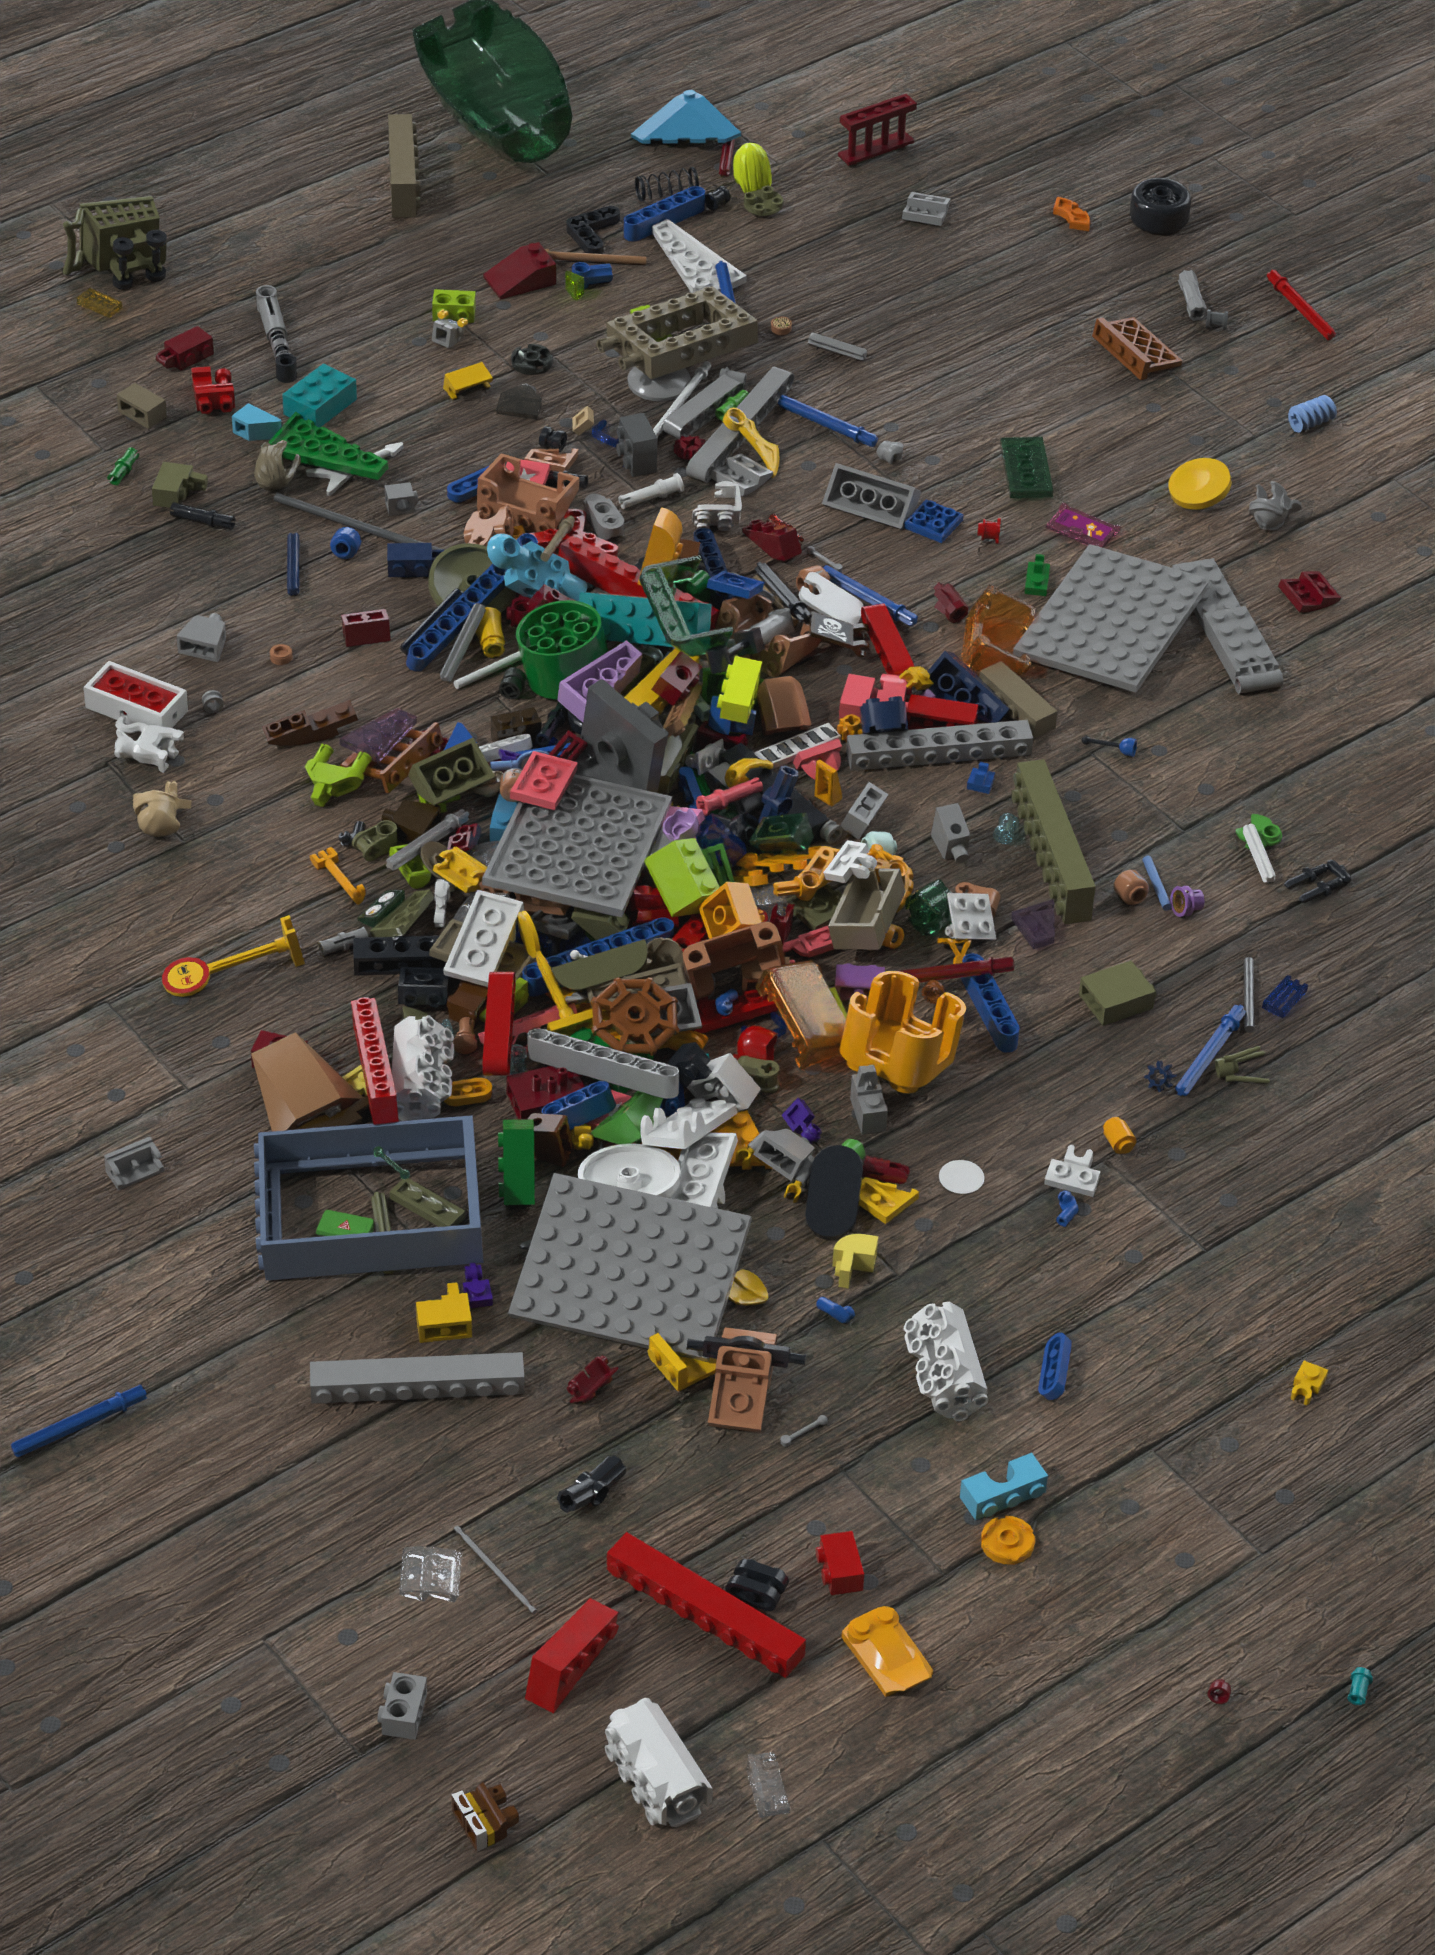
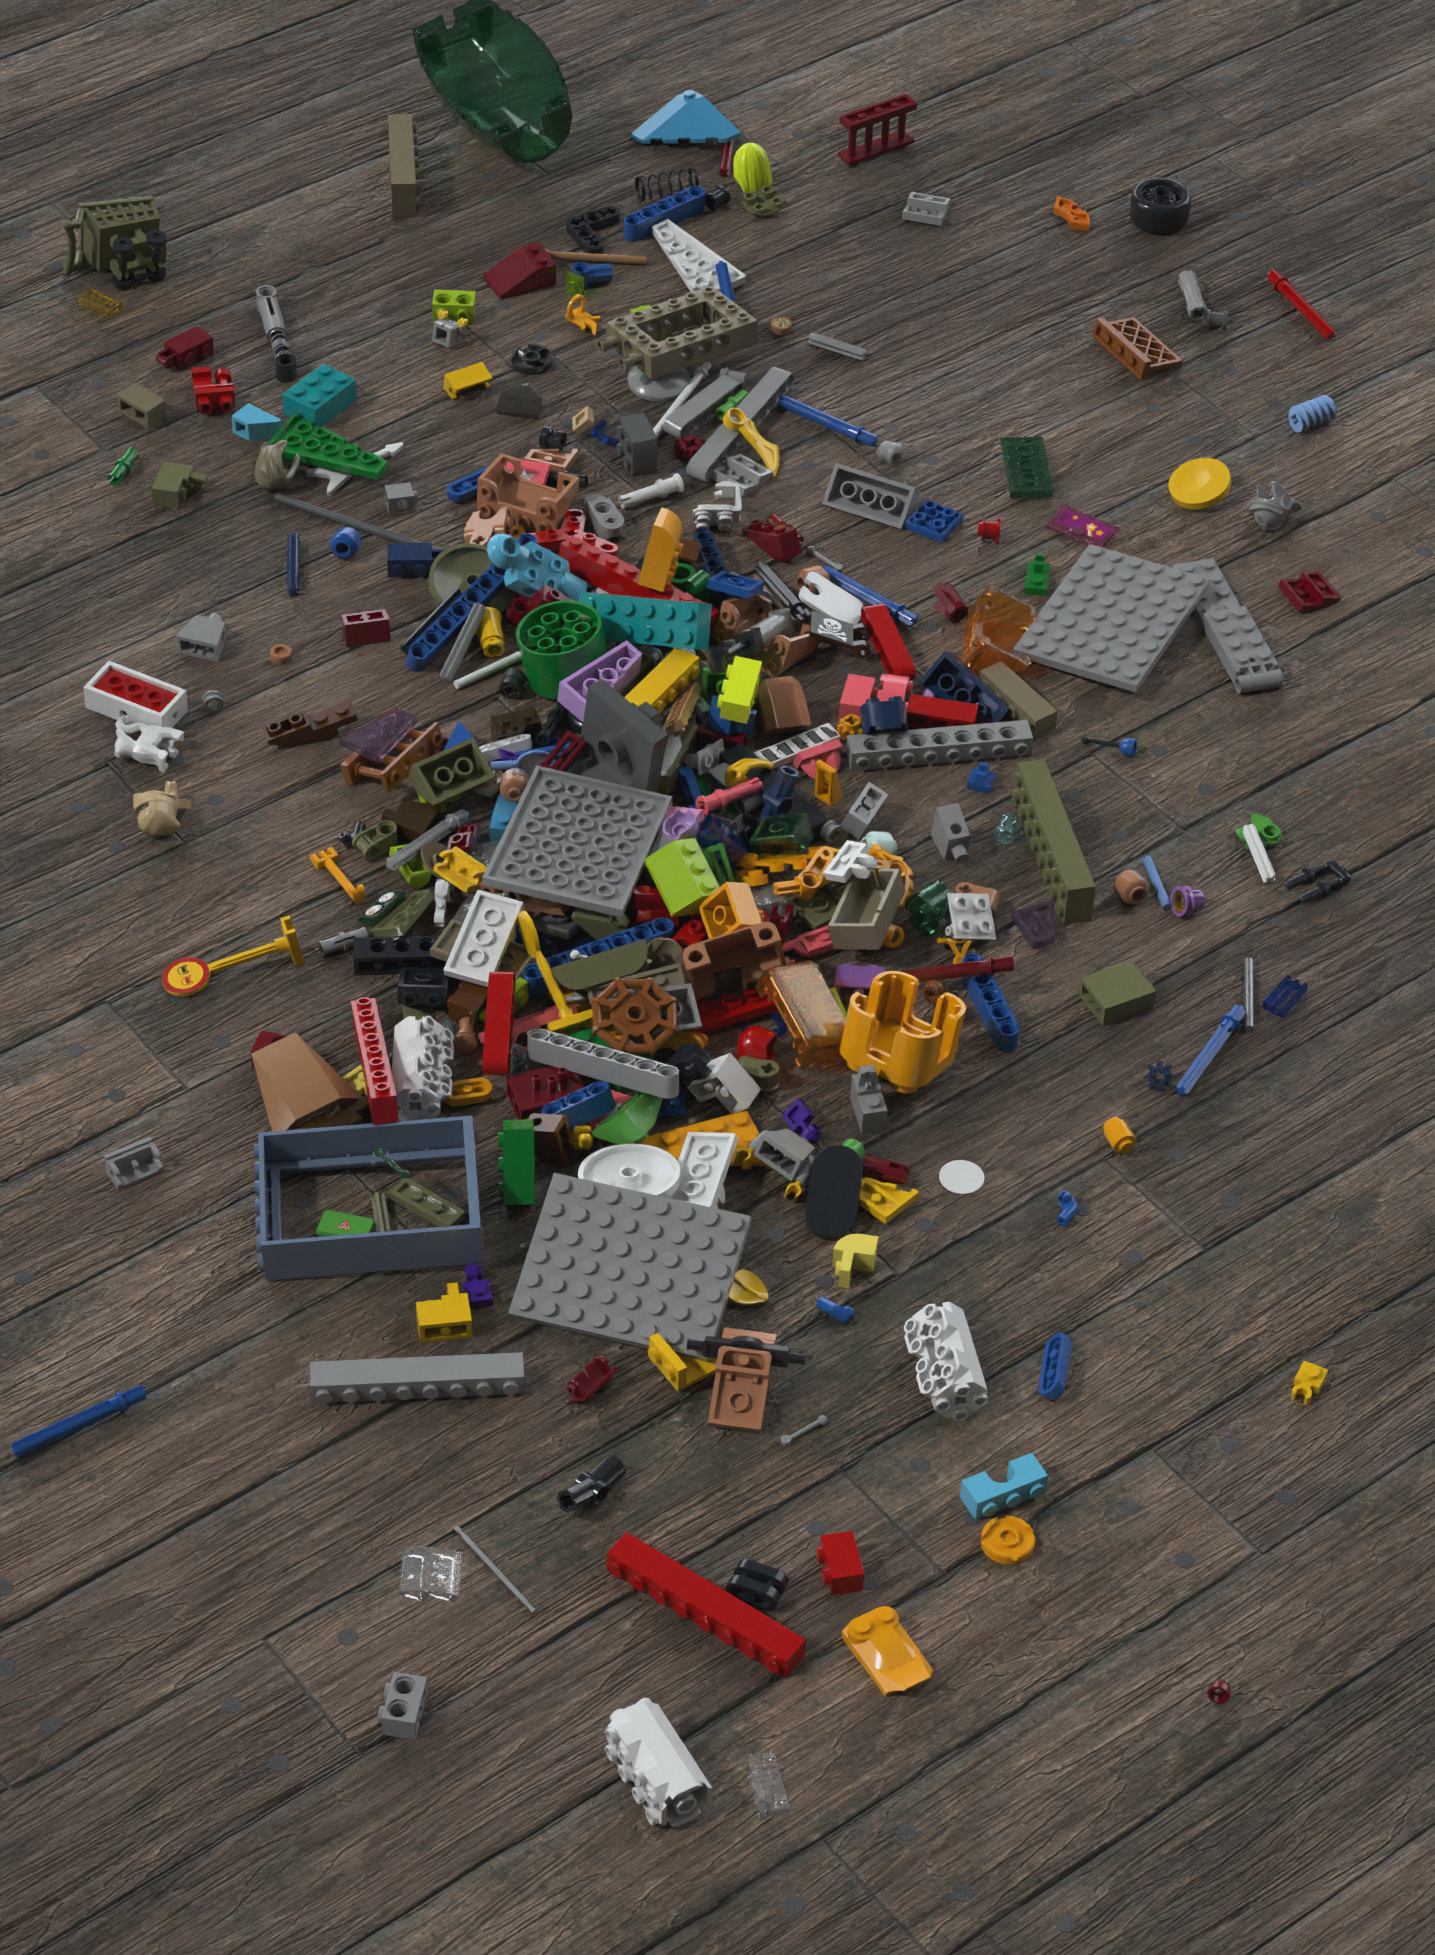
(211, 518): black pin -> none
(332, 779): lime connector -> none
(481, 1816): reddish brown hips -> none
(543, 780): coral plate -> none
(564, 528): dark tan bar -> none
(569, 1654): red wedge -> none
(579, 316): none -> light orange piece
(660, 590): clear green windscreen -> none
(677, 678): dark red brick -> none
(686, 1124): white hinge -> none
(723, 1003): blue arm -> none
(917, 677): yellow plate -> none
(1073, 1173): white plate -> none
(1228, 1066): olive plant -> none
(1361, 1679): teal pin -> none

